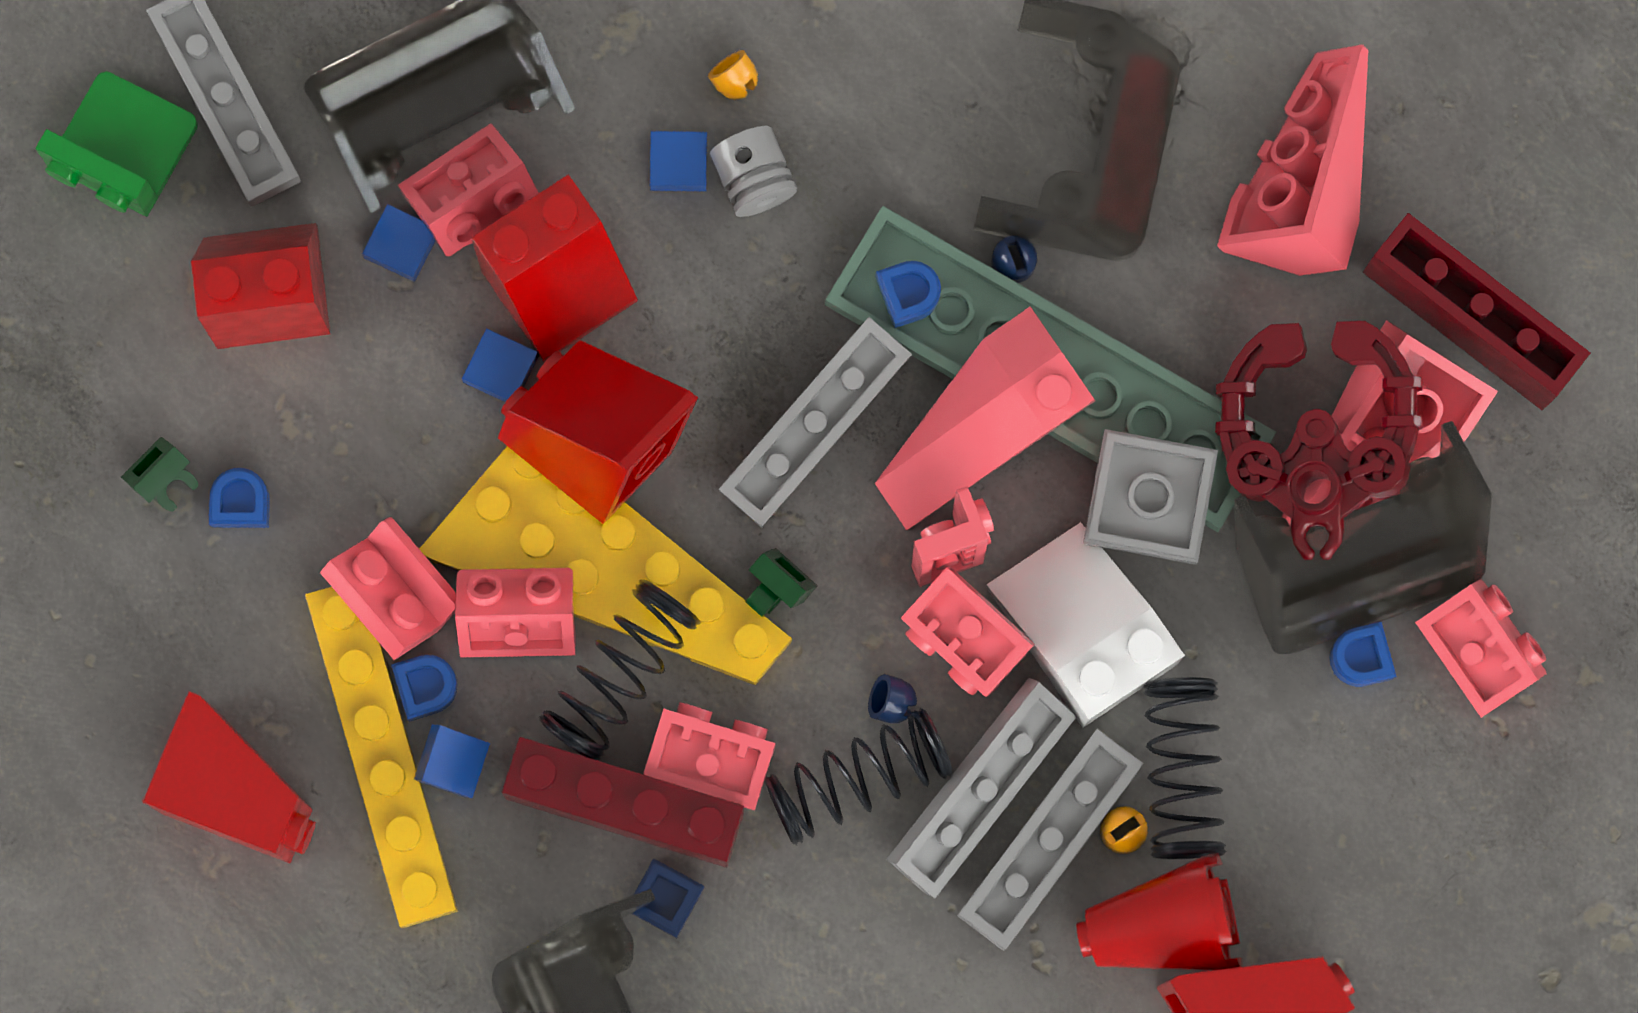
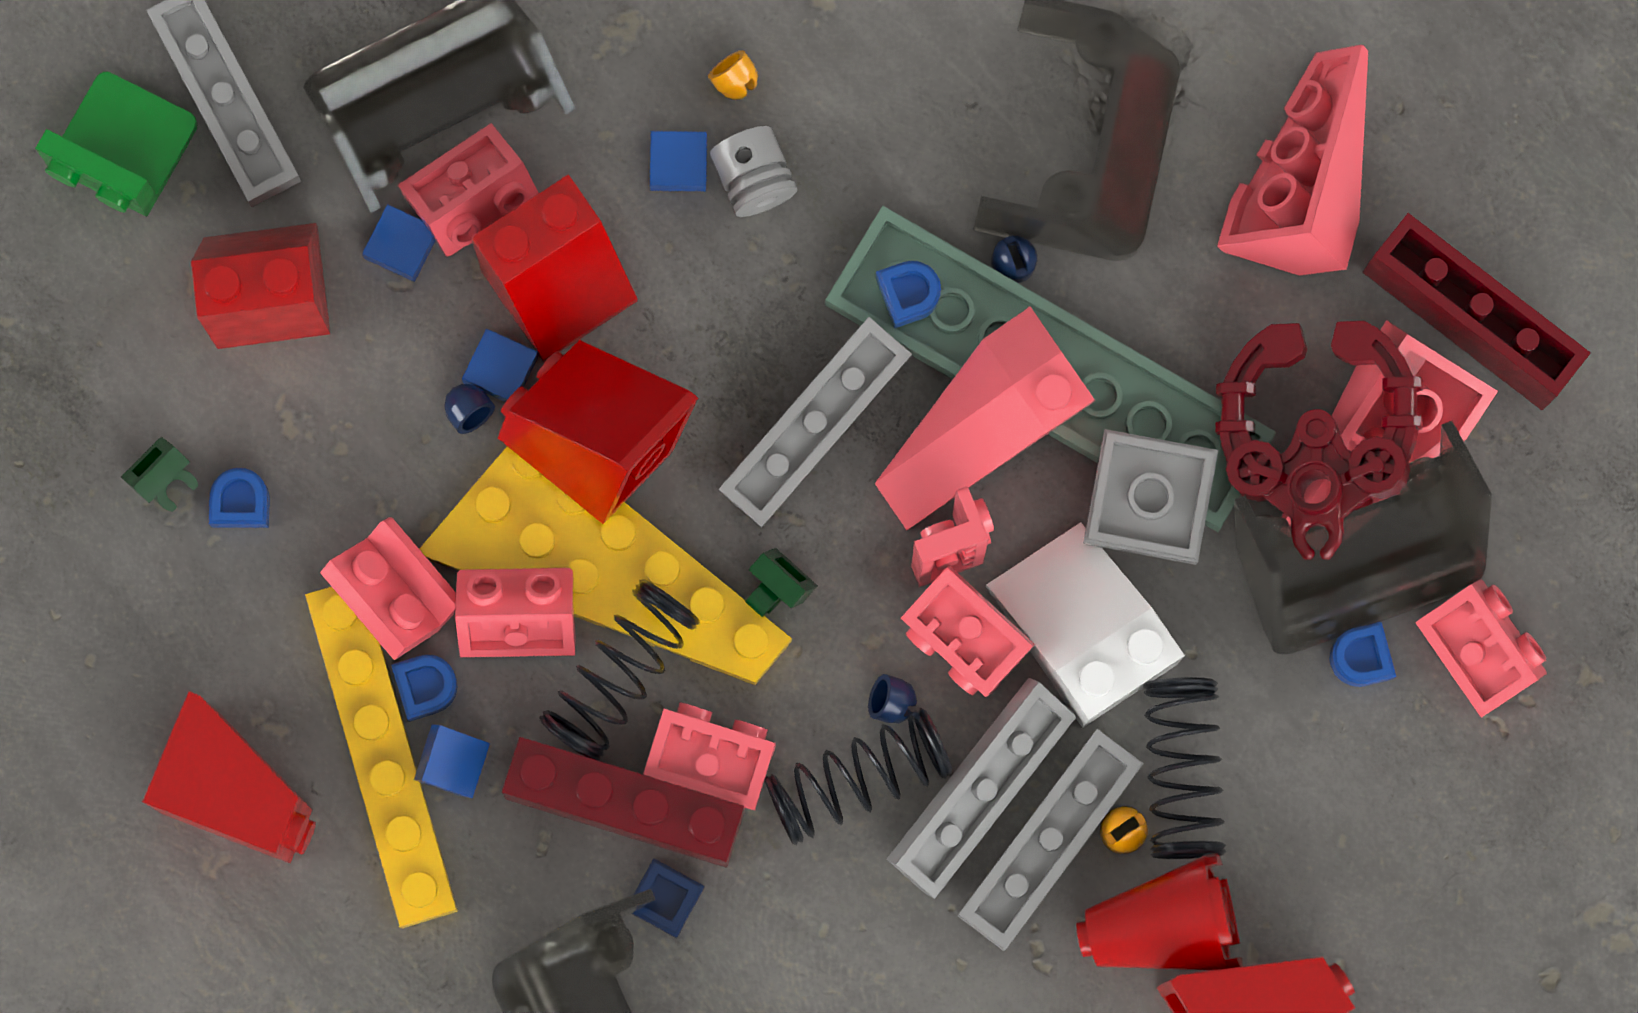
(468, 407): none -> dark blue hinge

